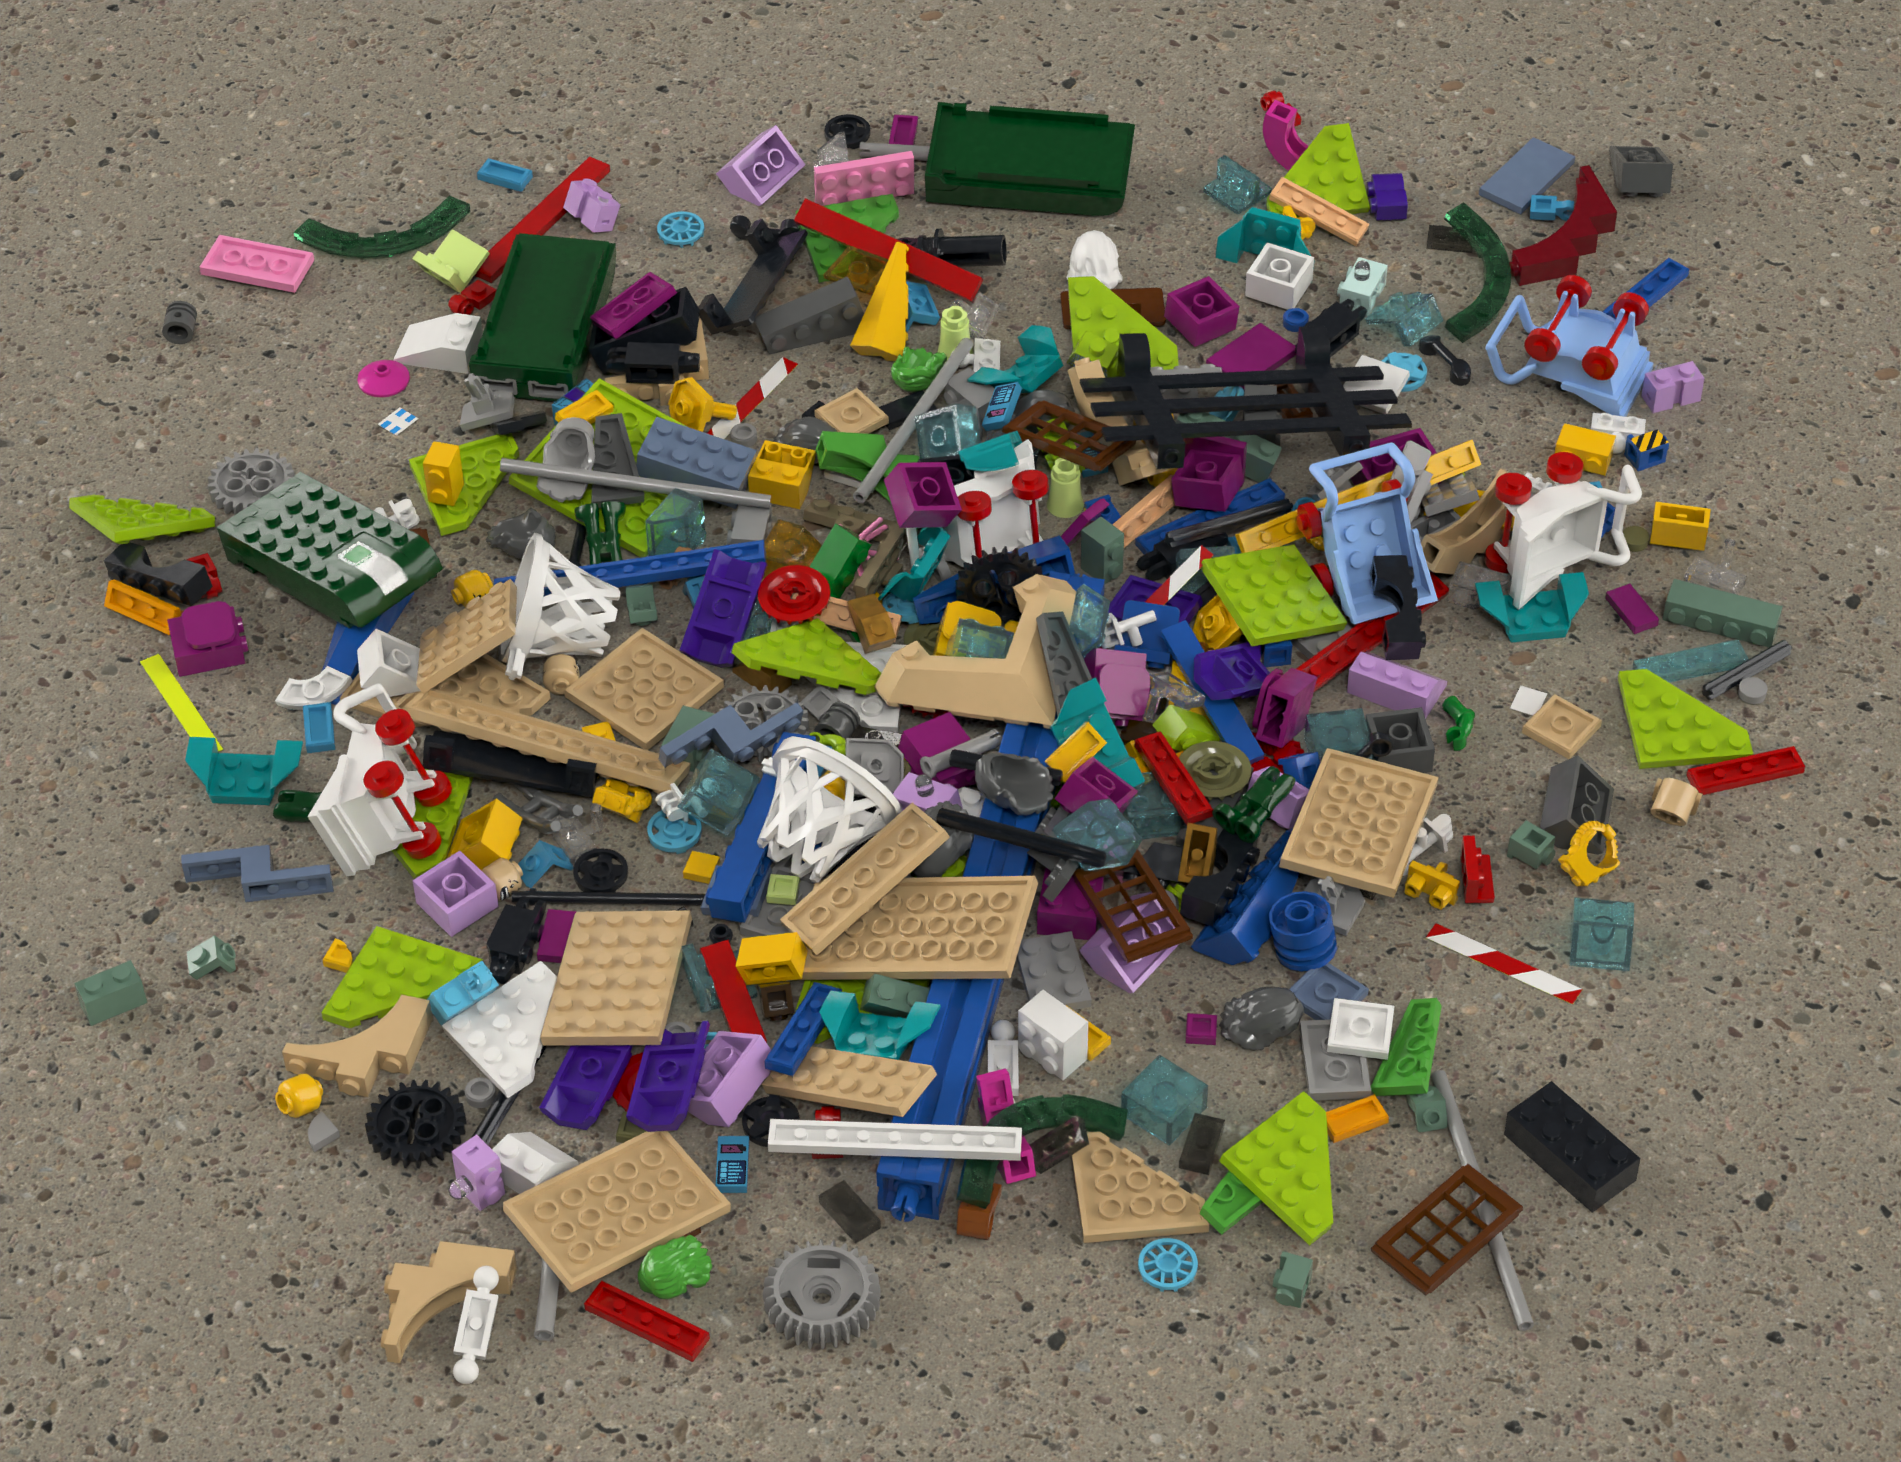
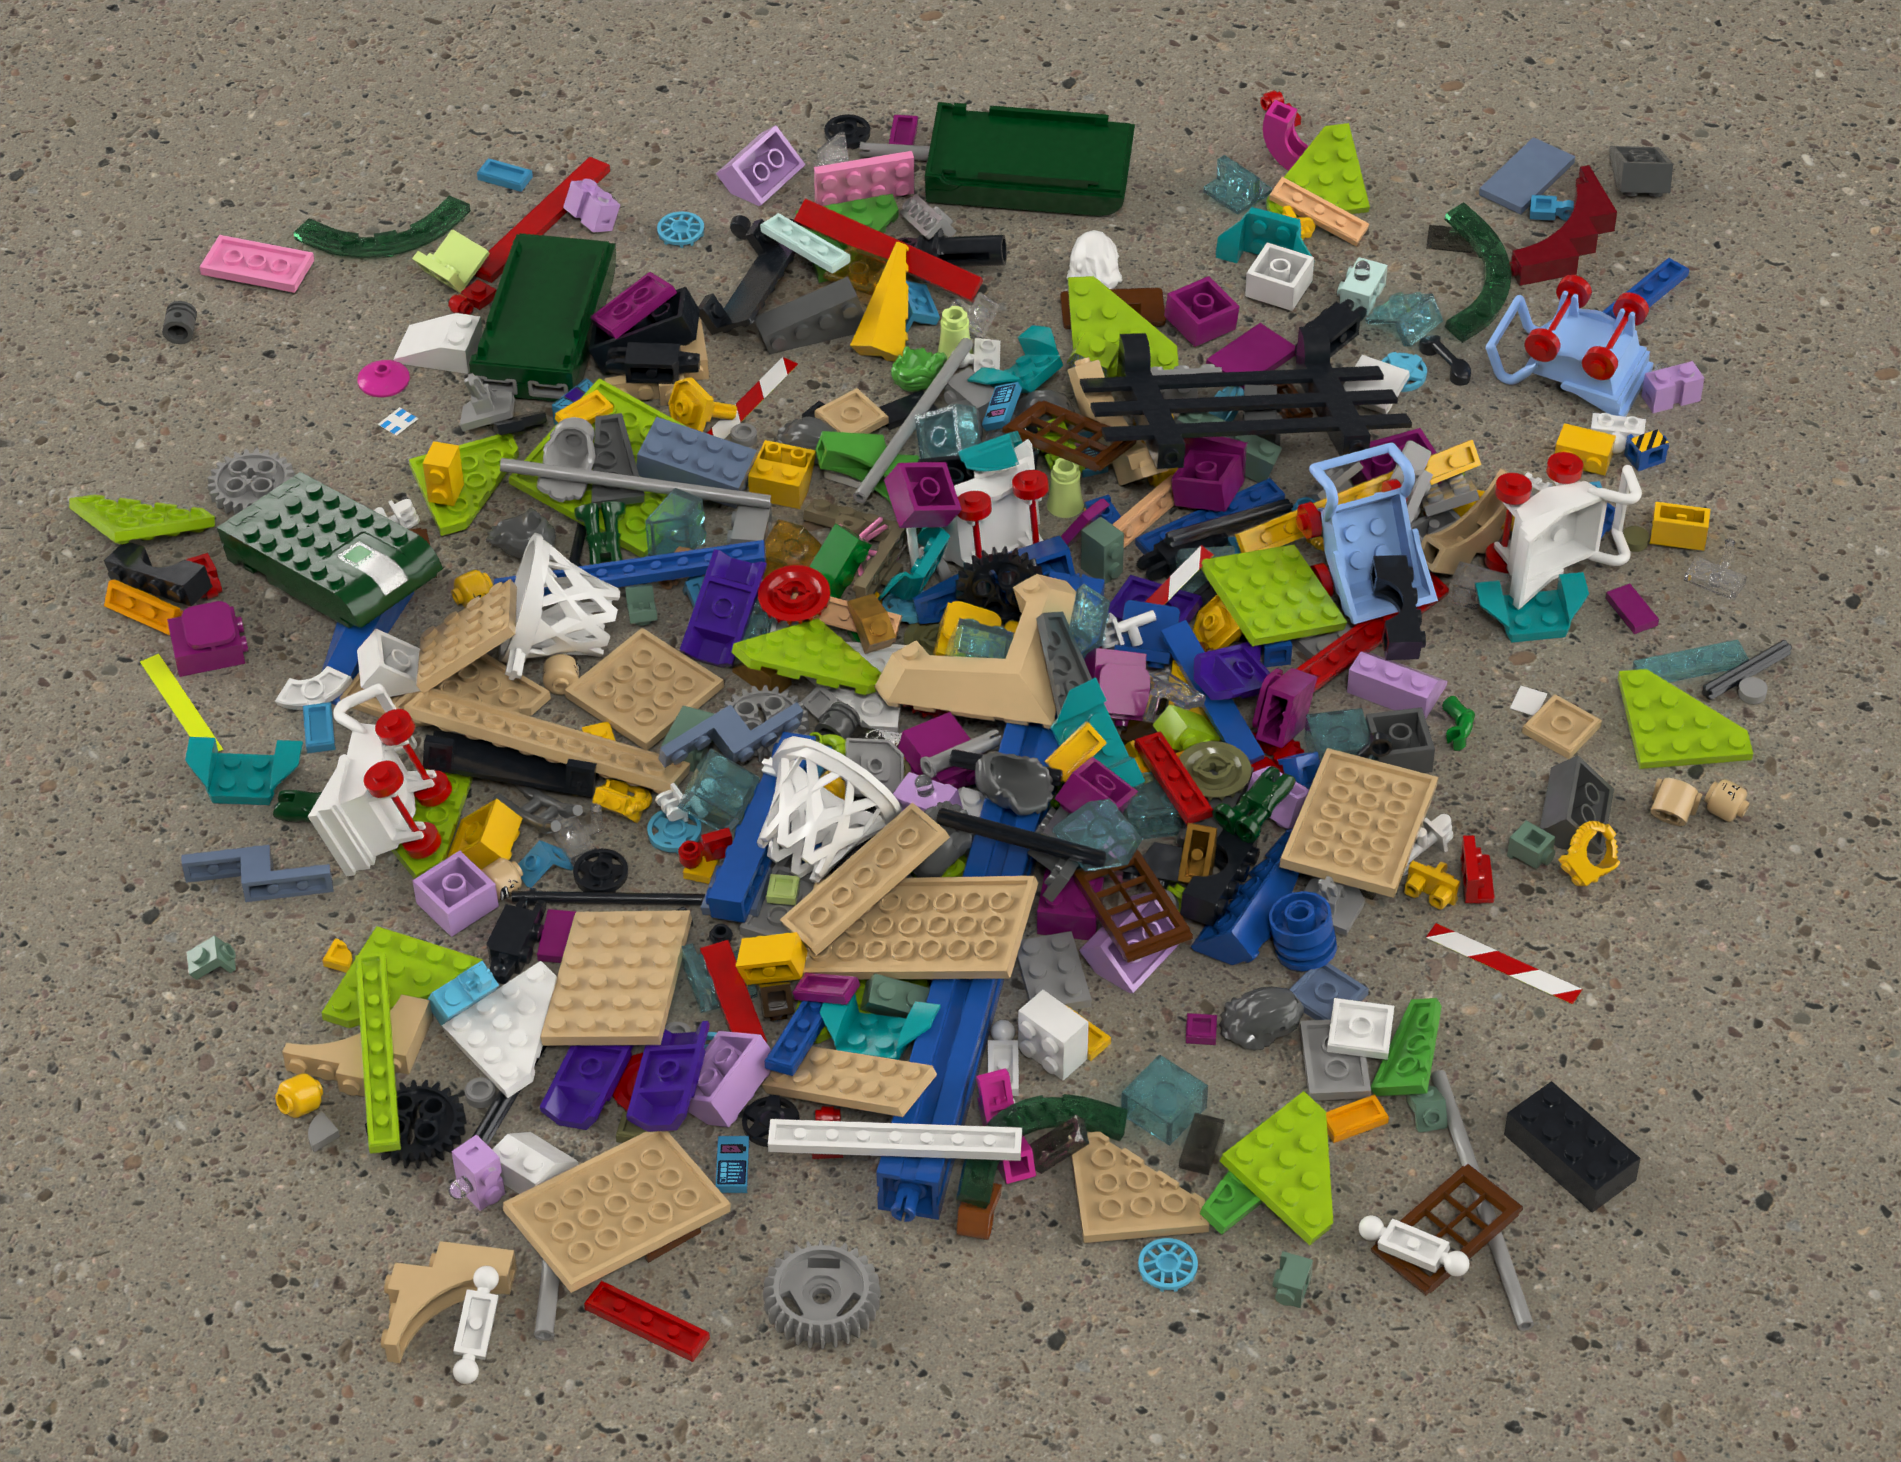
(110, 993): sand green brick -> none
(377, 1053): none -> lime tile
(673, 1266): bright green hair -> none
(712, 847): none -> red plate
(805, 243): none -> light aqua tile
(826, 988): none -> magenta tile
(849, 1211): clear smoke plate -> none
(925, 218): none -> light grey bracket
(1294, 319): blue tile -> none
(1387, 196): dark purple brick -> none
(1414, 1245): none -> white plate
(1601, 934): clear light blue slope -> none
(1722, 613): sand green brick -> none
(1726, 800): none -> tan head
(1746, 770): red tile -> none

